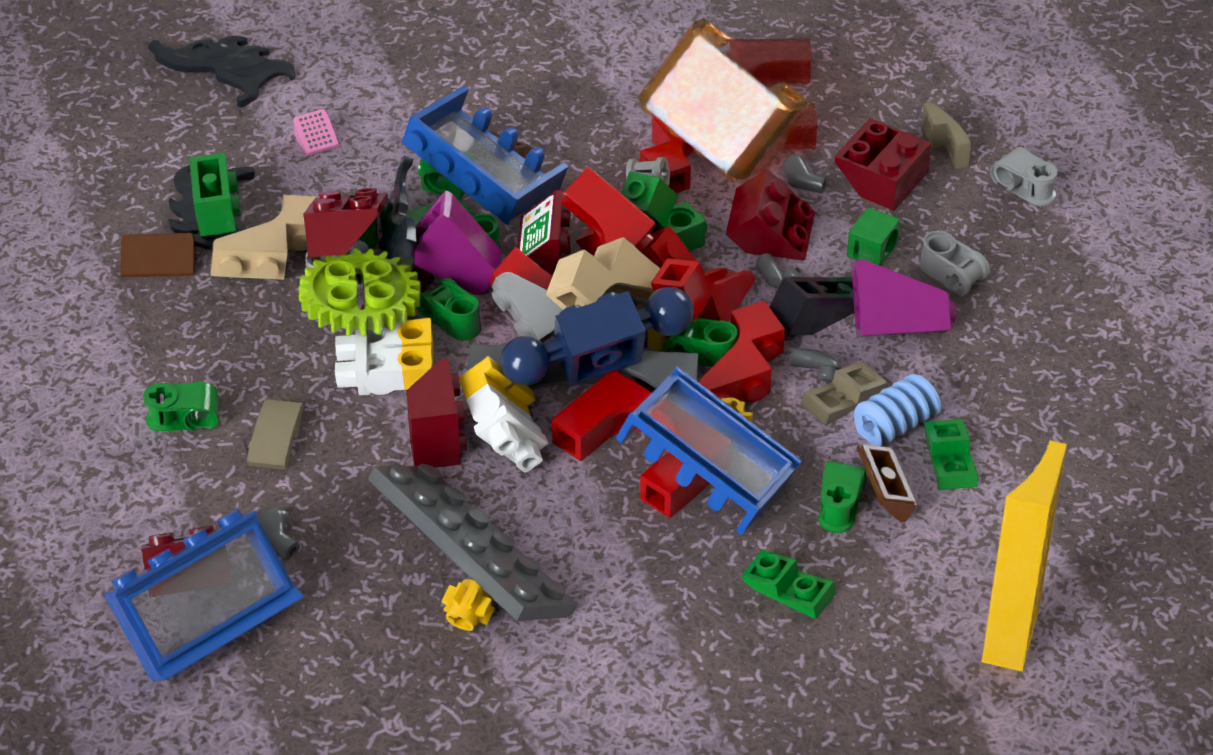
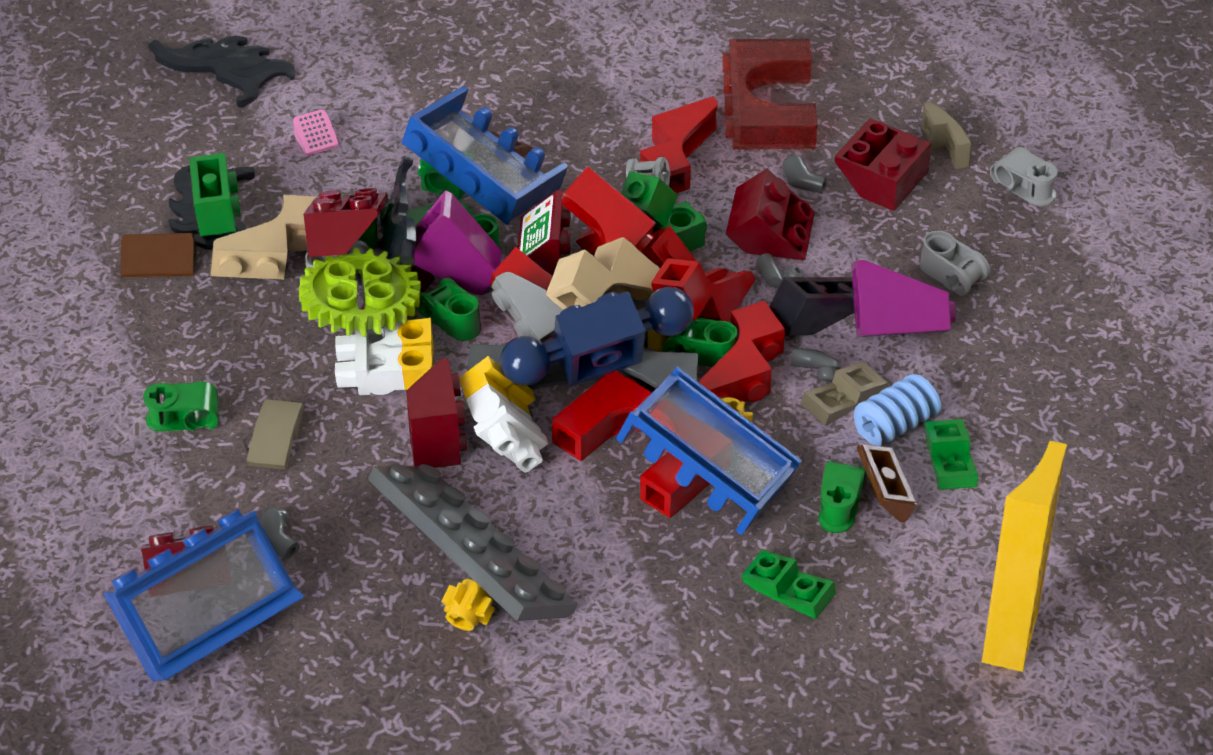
(721, 105): clear orange windscreen -> none
(873, 237): green brick -> none

